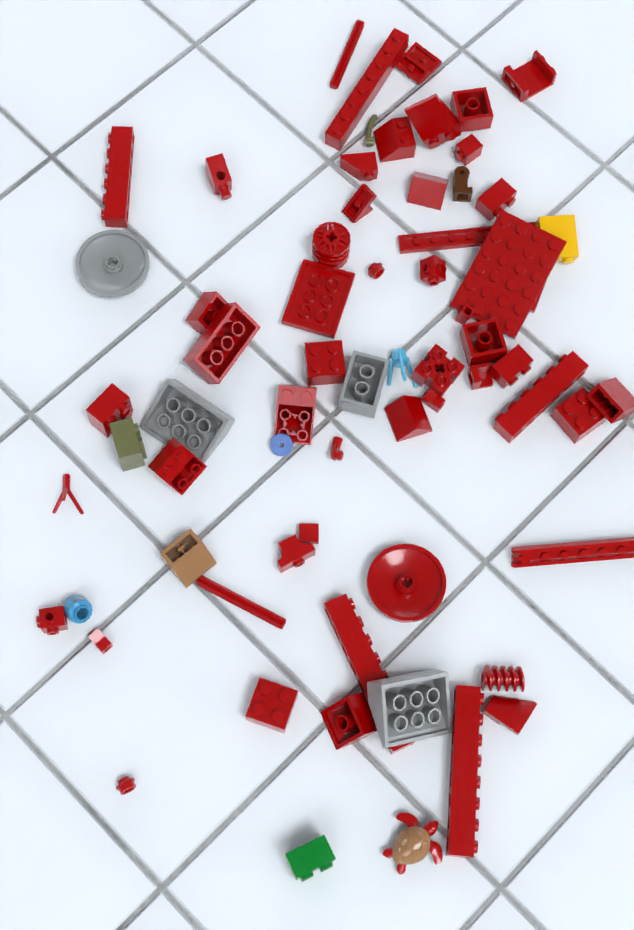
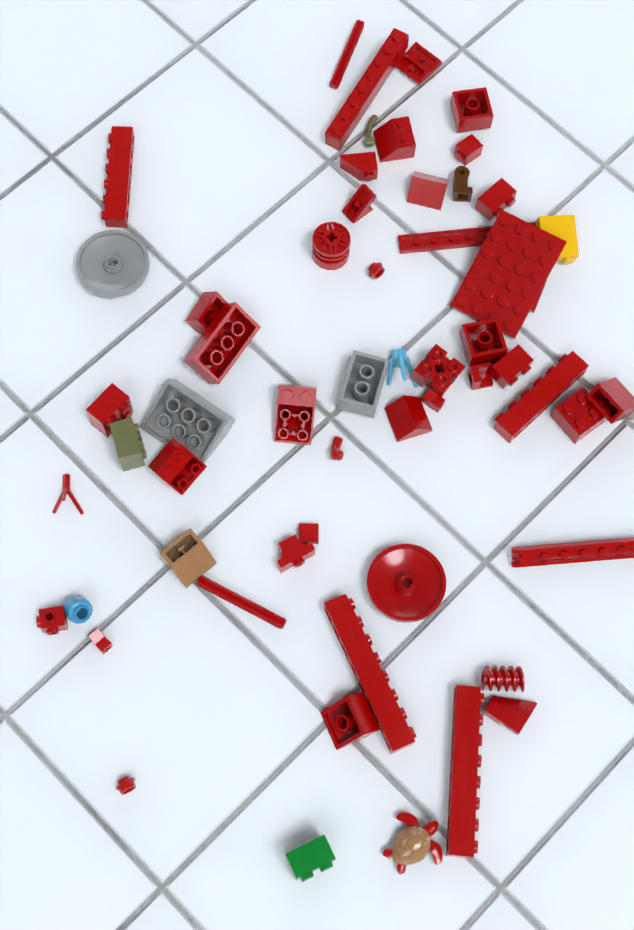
(218, 176): red torso -> none
(271, 705): red brick -> none
(281, 438): wheel -> none
(318, 298): red plate -> none
(324, 362): red brick -> none
(411, 707): light grey slope -> none
(433, 121): red slope -> none
(433, 270): red brick -> none
(464, 314): red piece -> none
(529, 77): red panel -> none

